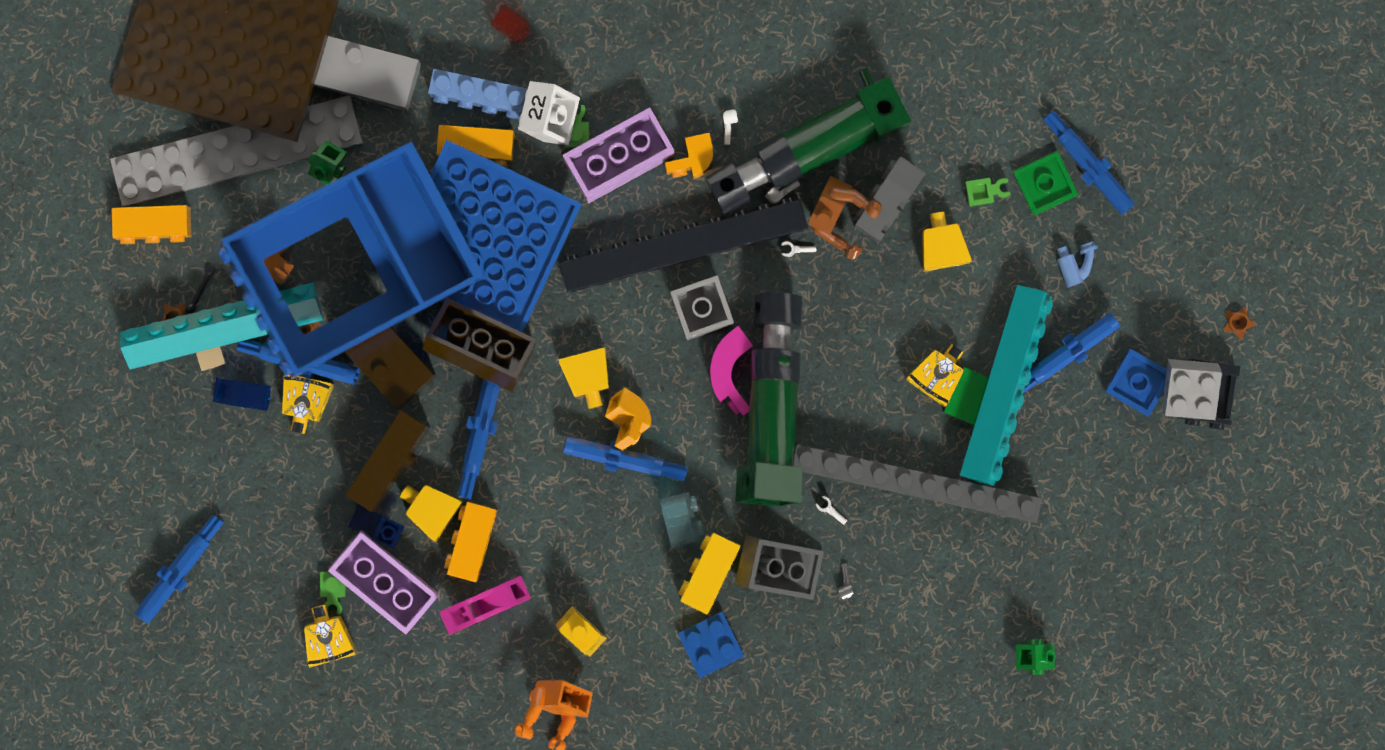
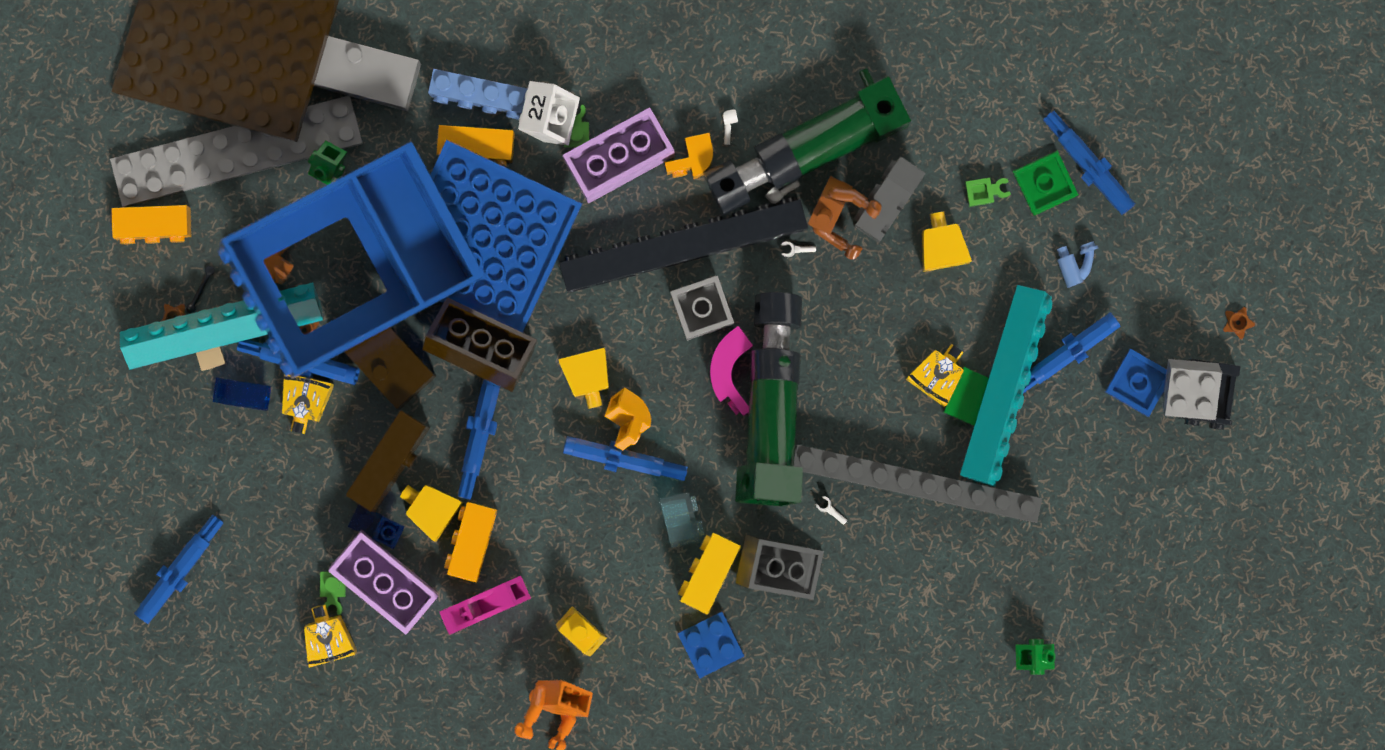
(510, 25): clear red brick -> none
(846, 590): flat silver hand -> none

